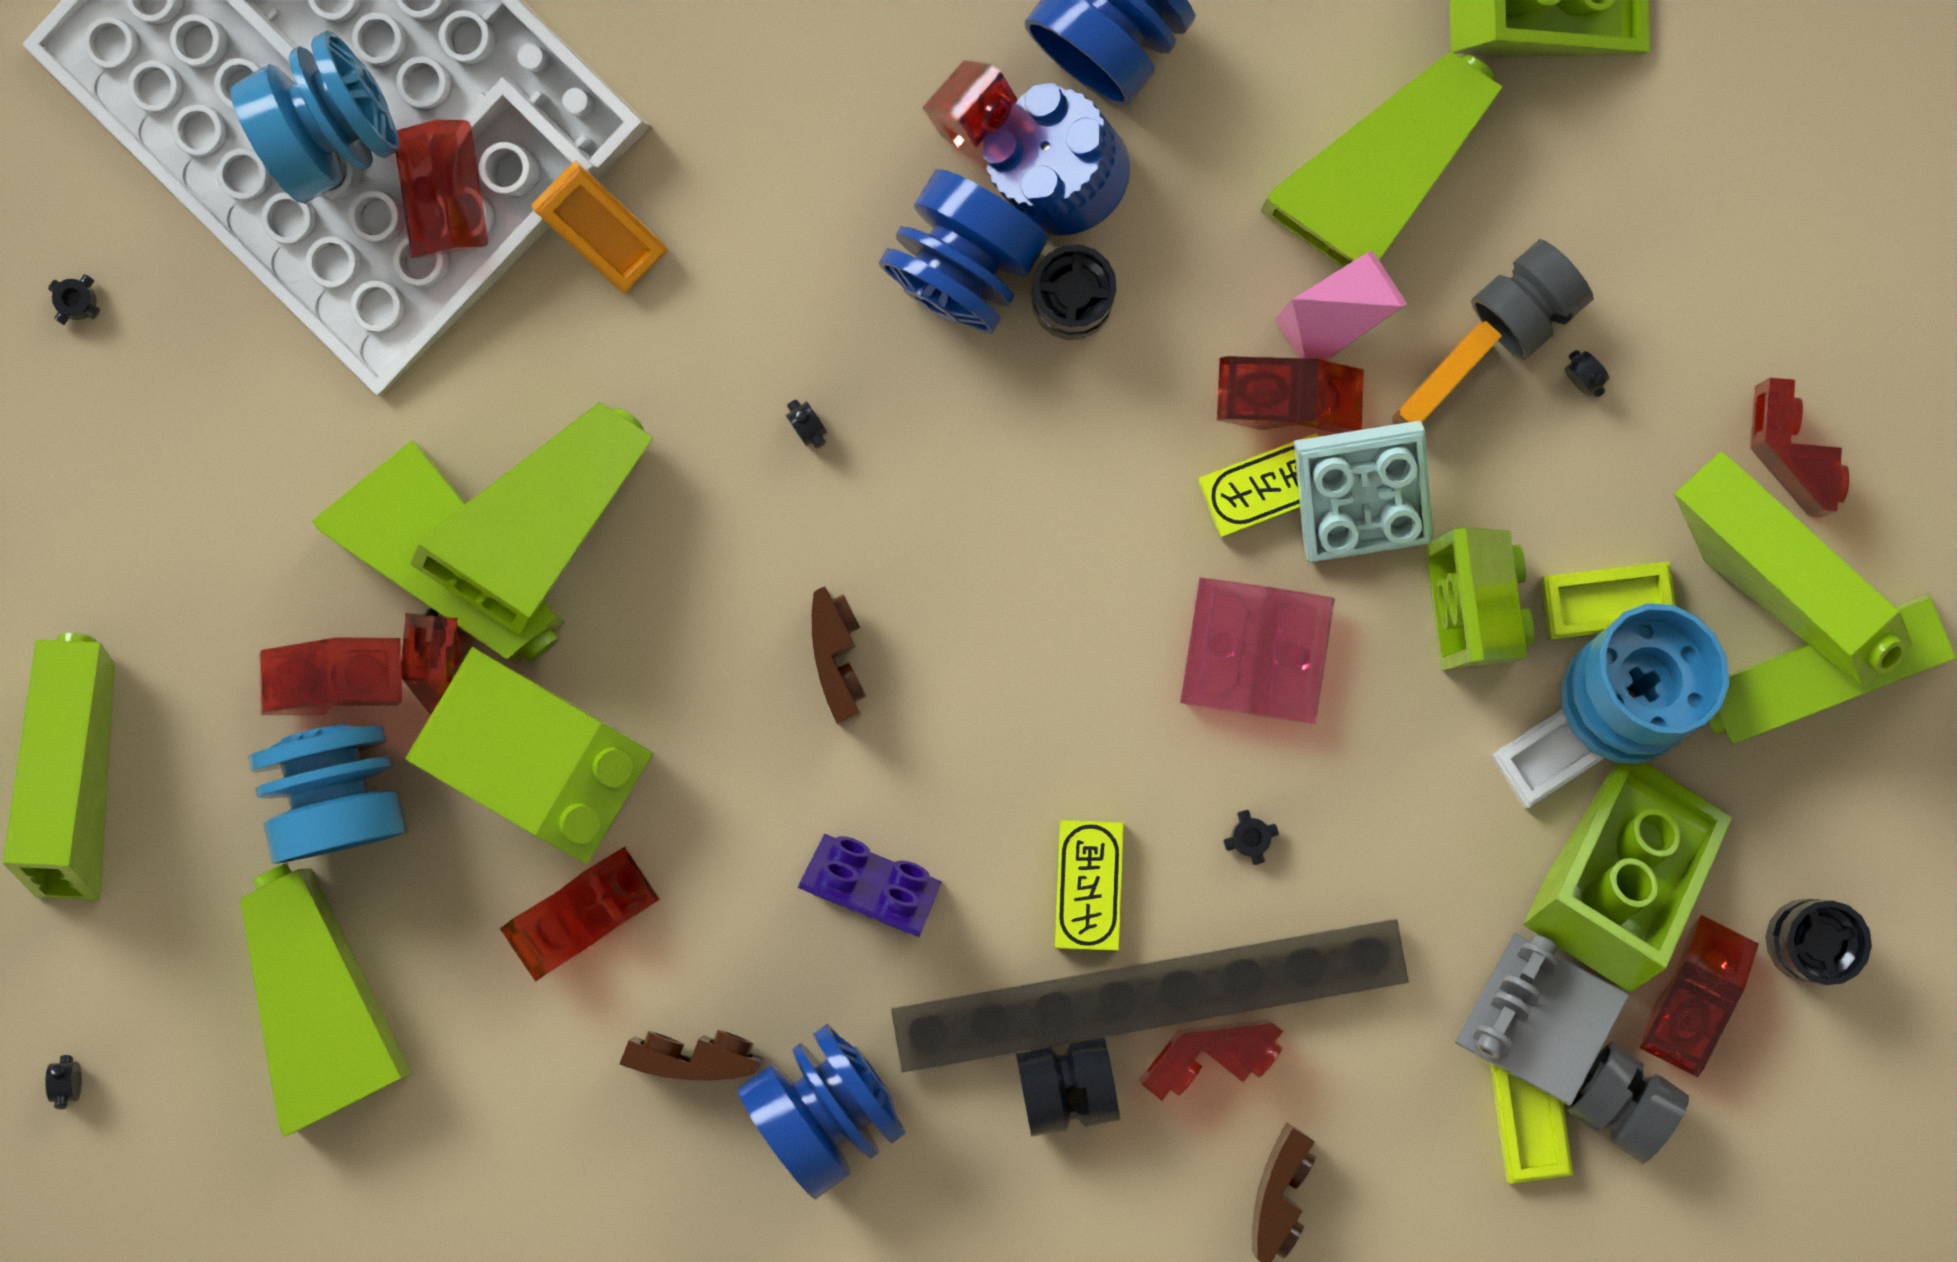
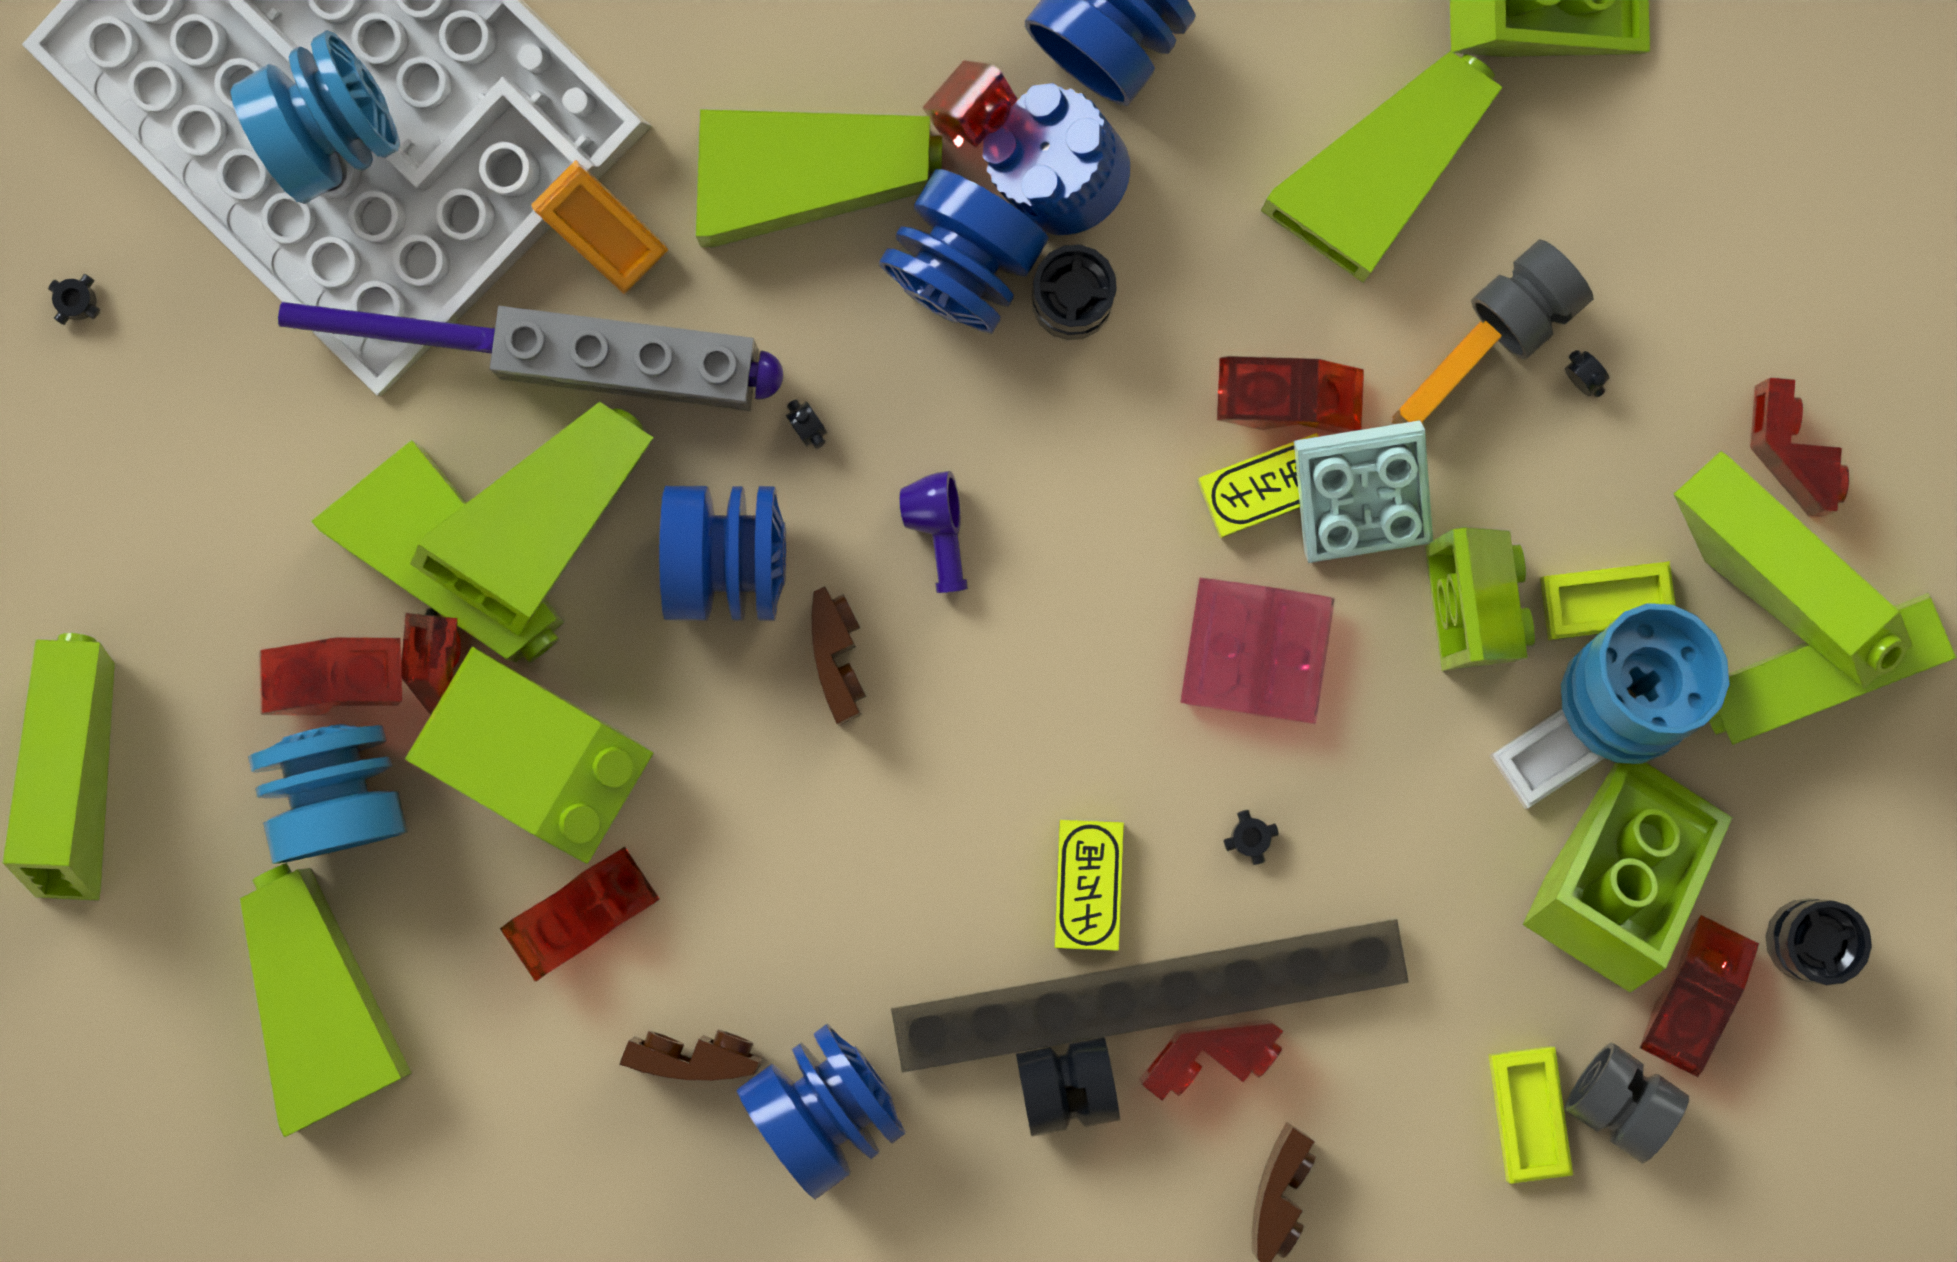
(63, 1082): black piece -> none
(440, 188): clear red slope -> none
(579, 352): none -> light grey piece
(720, 553): none -> blue wheel
(803, 167): none -> lime slope
(870, 884): dark purple hinge -> none
(934, 508): none -> dark purple bar
(1340, 309): bright pink slope -> none
(1542, 1018): light grey hinge -> none

